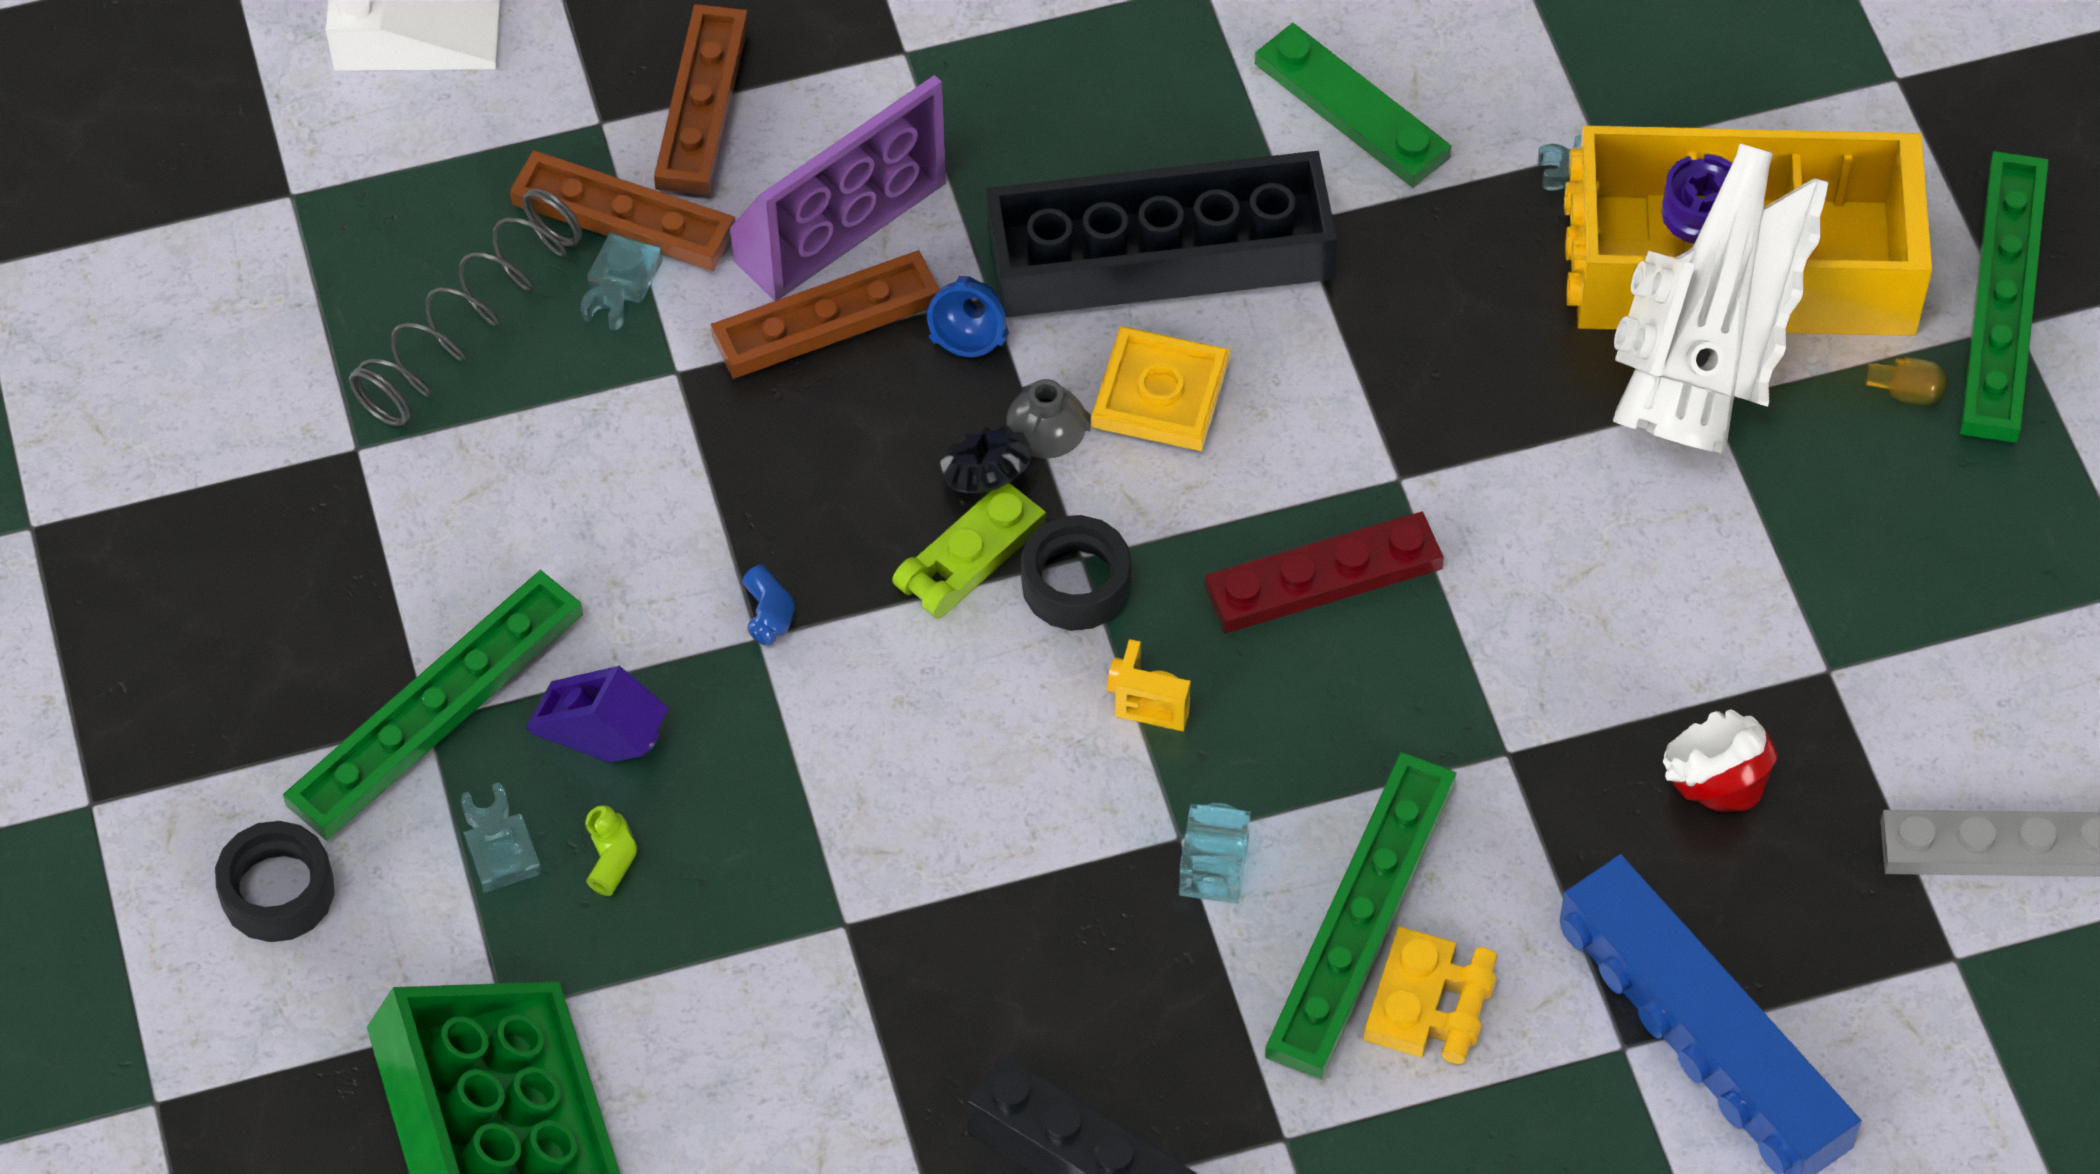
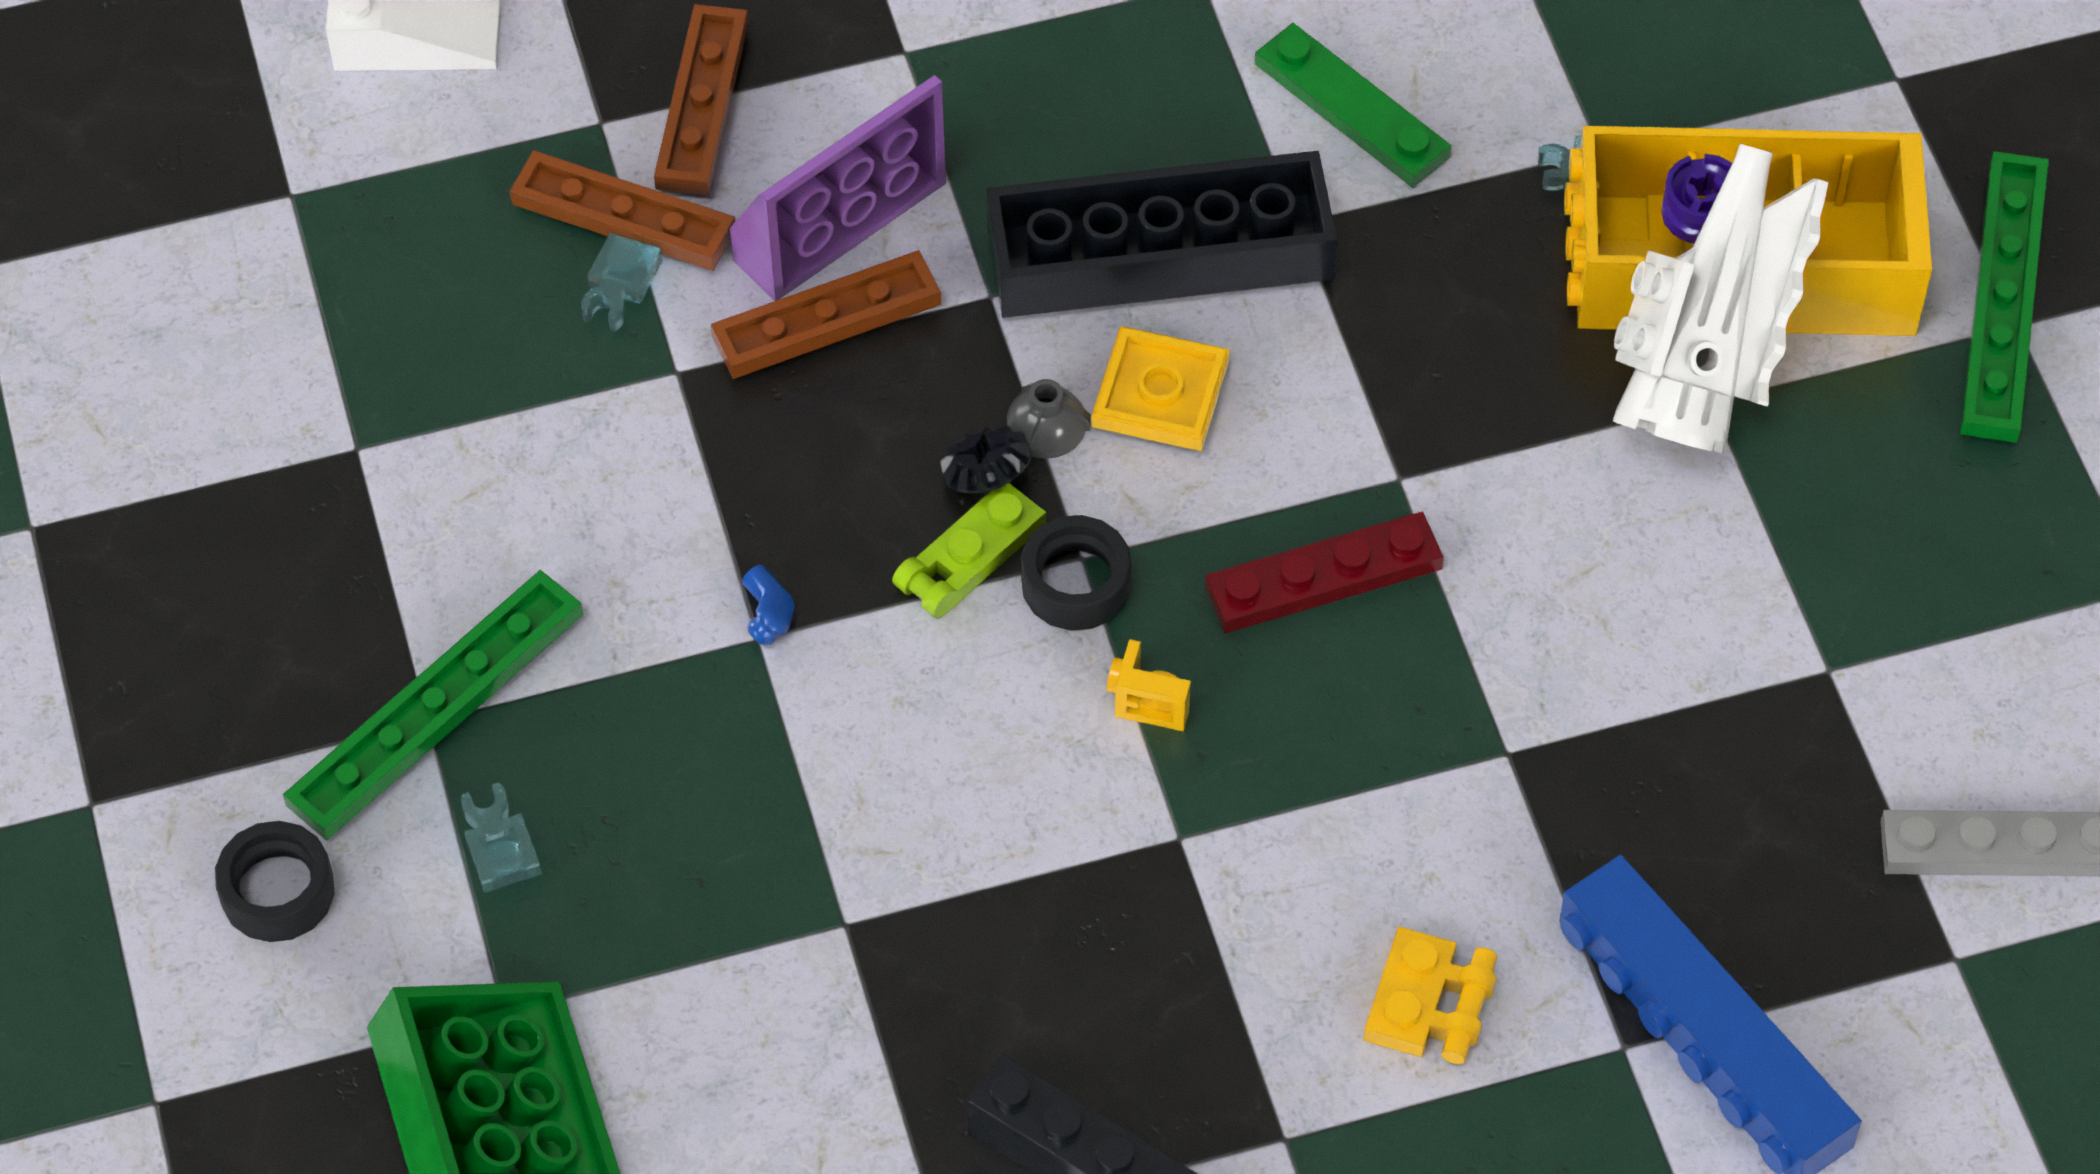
(541, 229): dark grey piece -> none
(600, 715): dark purple slope -> none
(615, 846): lime arm -> none
(961, 324): blue piece -> none
(1214, 852): clear light blue brick -> none
(1360, 916): green plate -> none
(1722, 762): hair -> none
(1909, 380): clear yellow cylinder -> none

